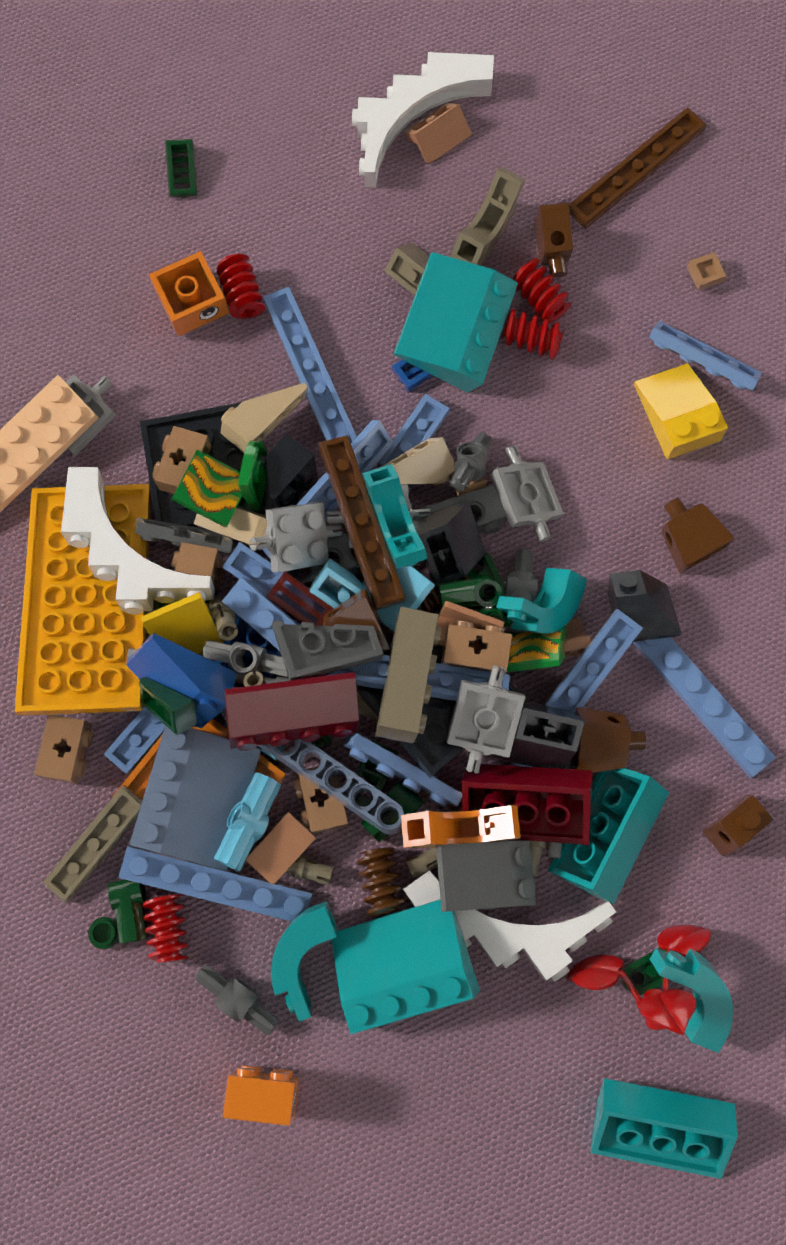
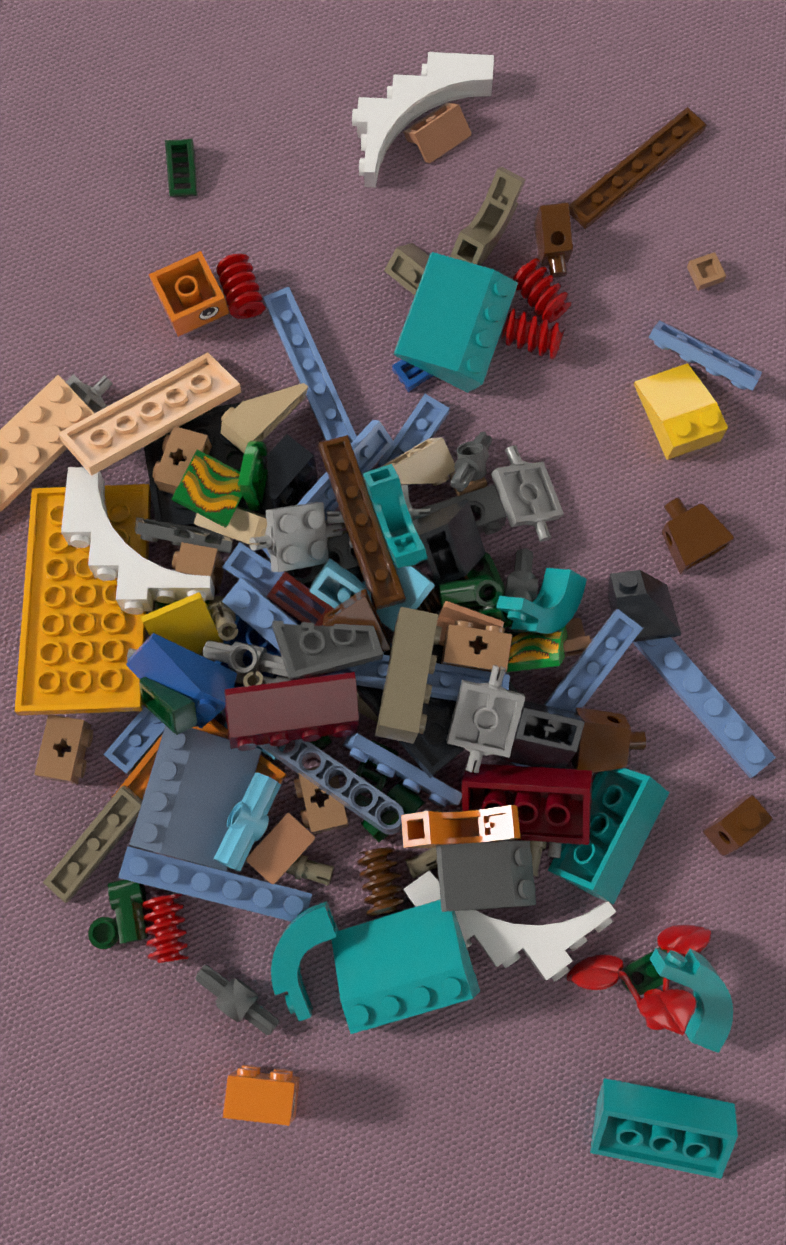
(149, 413): none -> light nougat plate

